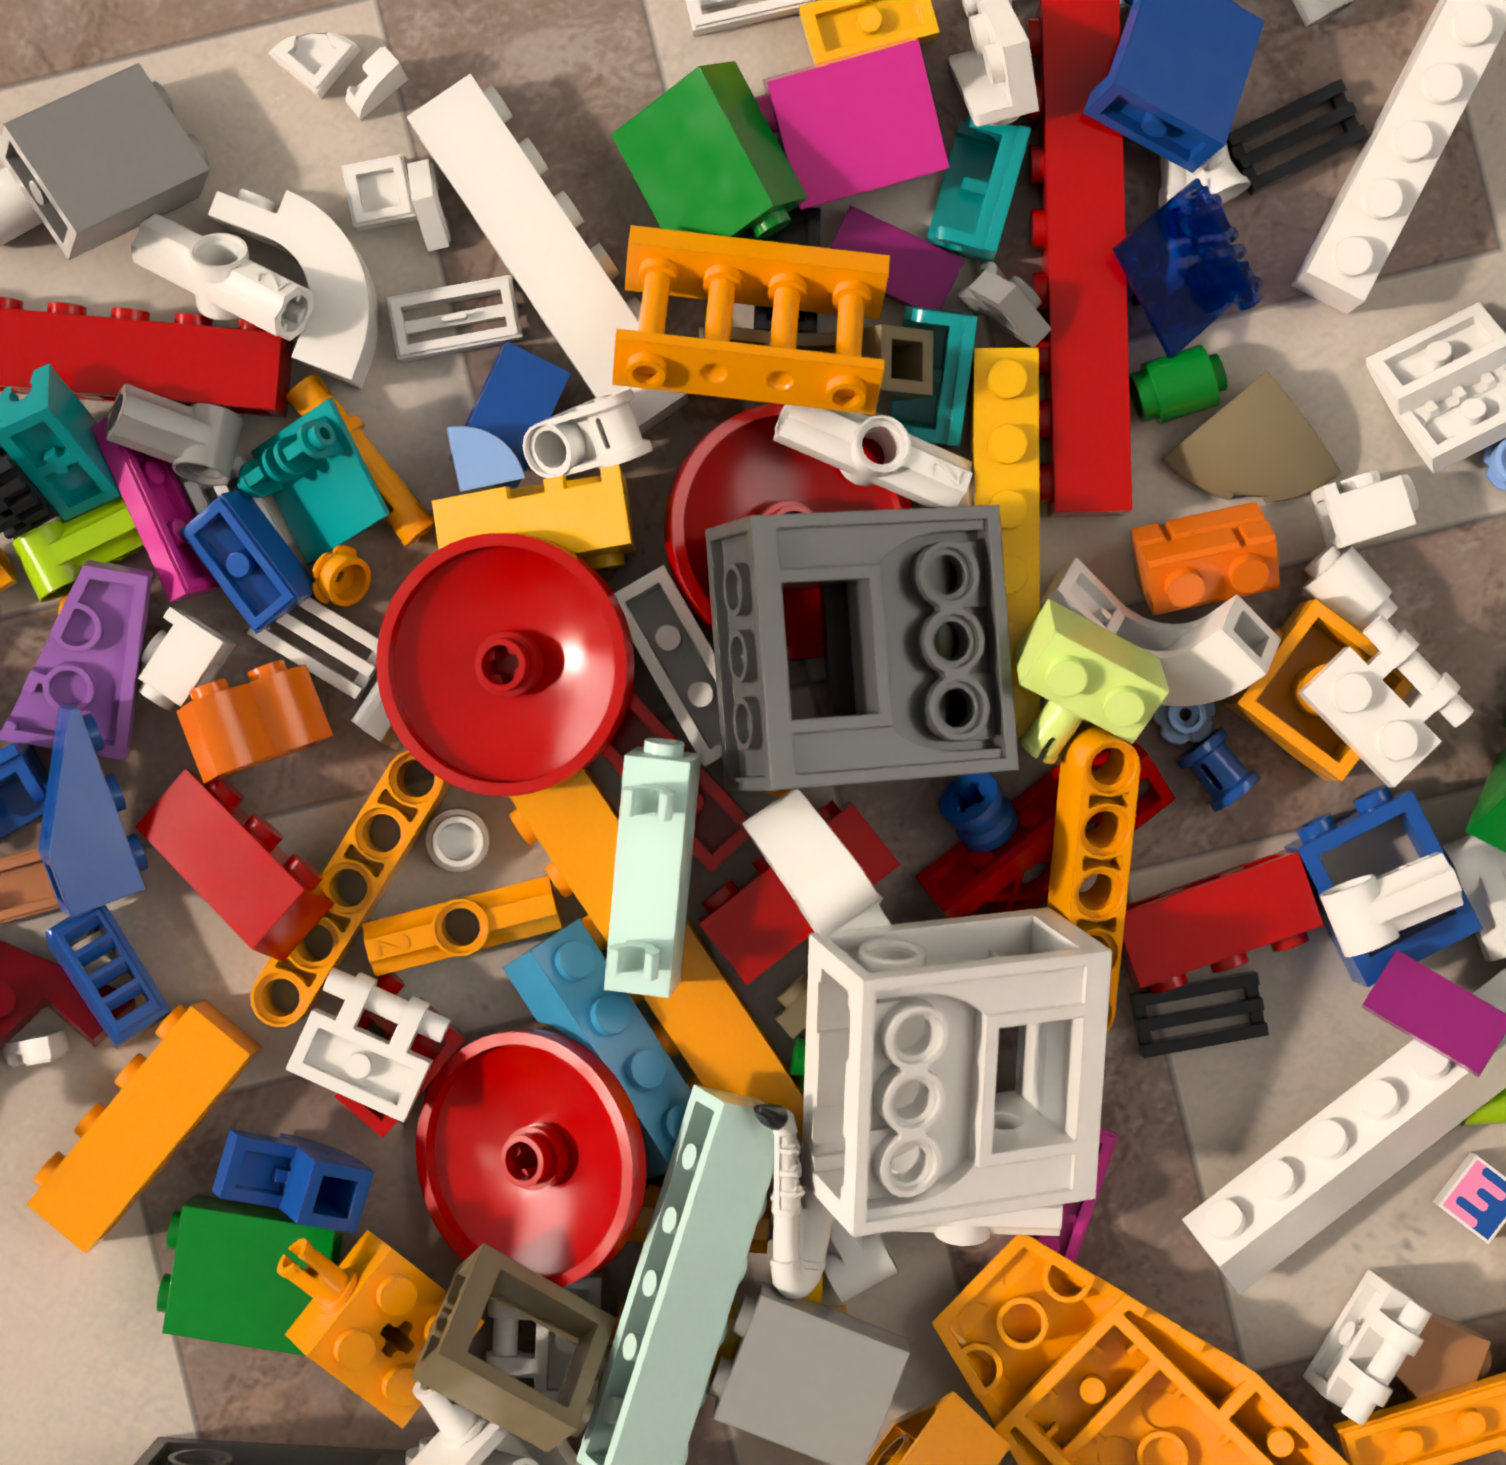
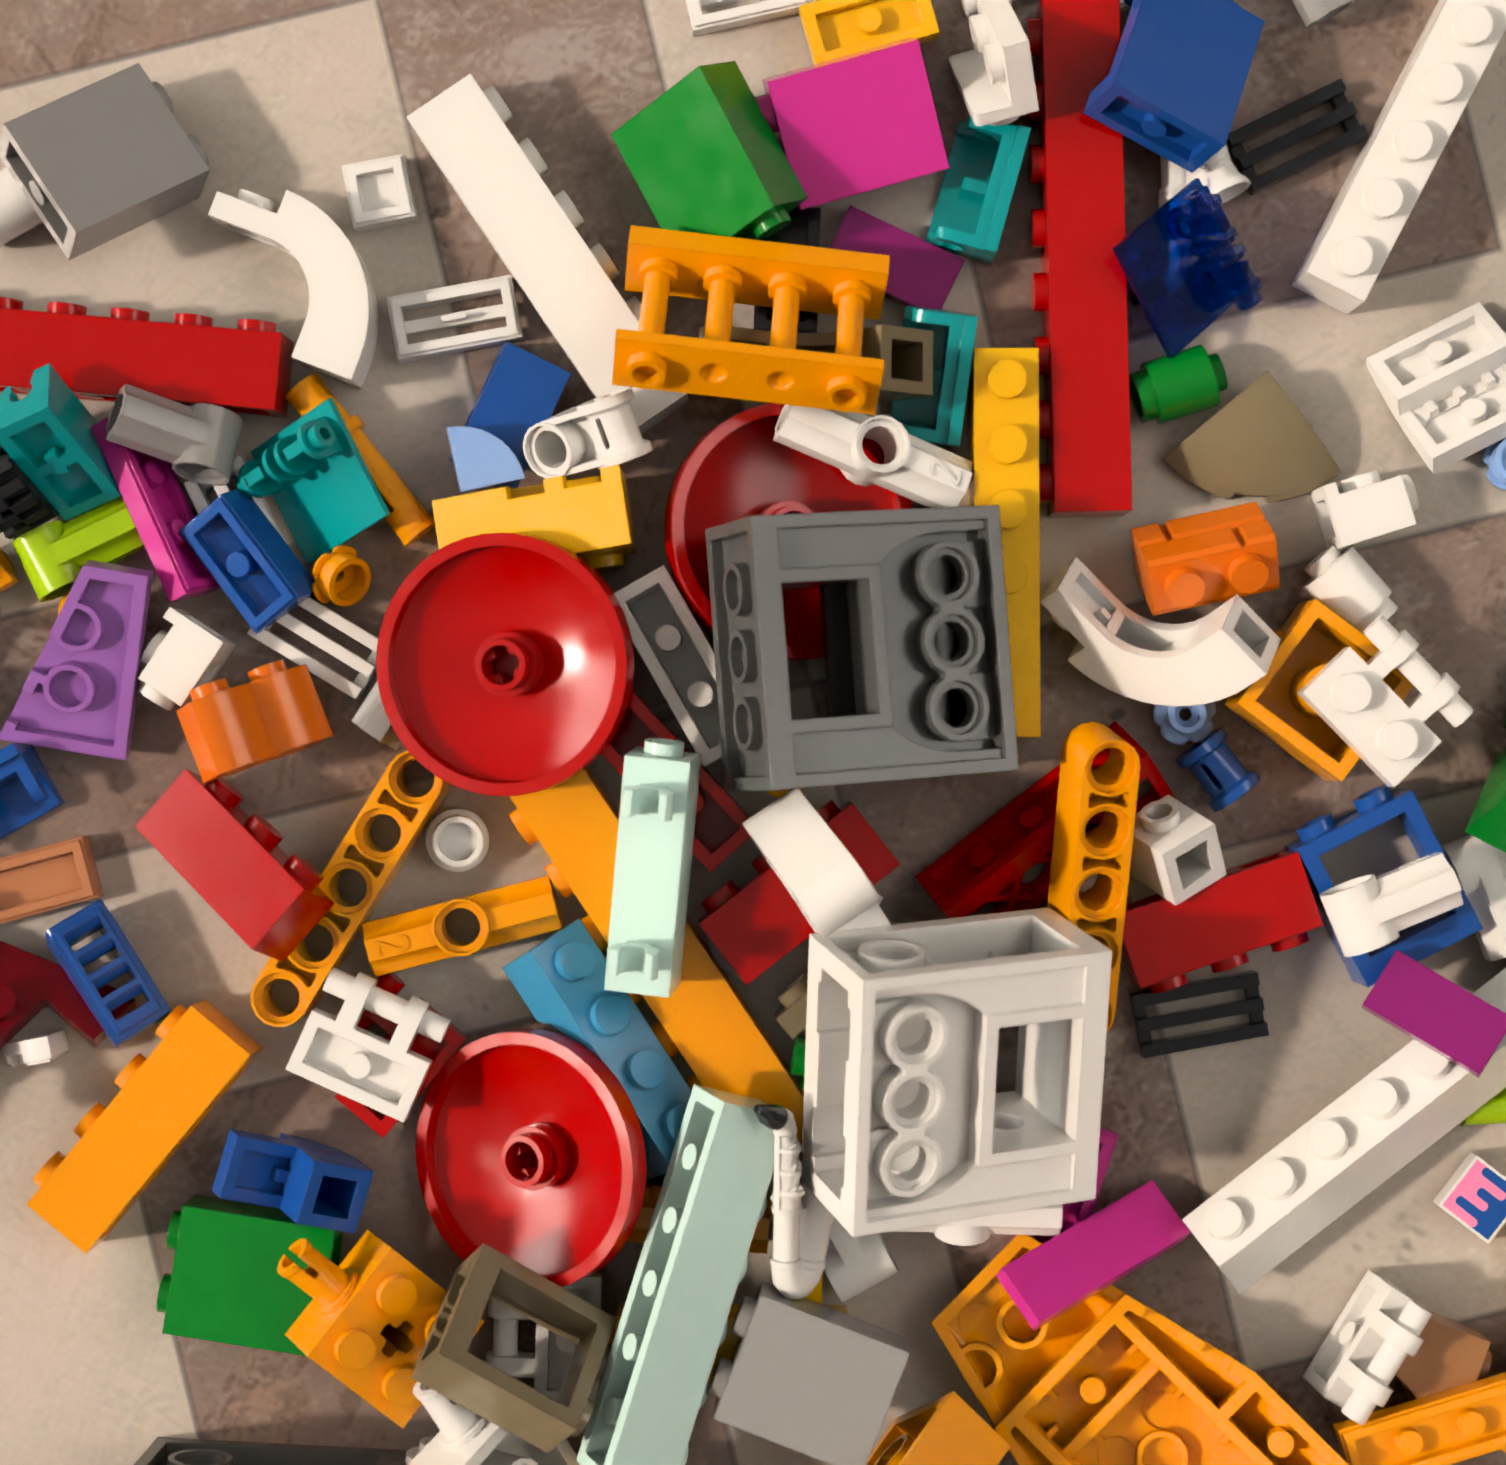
(81, 830): blue slope -> none
(222, 277): white piece -> none
(315, 59): white tile -> none
(383, 79): white tile -> none
(427, 204): white tile -> none
(979, 812): blue wheel -> none
(1007, 302): light grey plate -> none
(1085, 678): yellowish green brick -> none
(1092, 1254): none -> dark pink tile
(1175, 850): none -> white brick

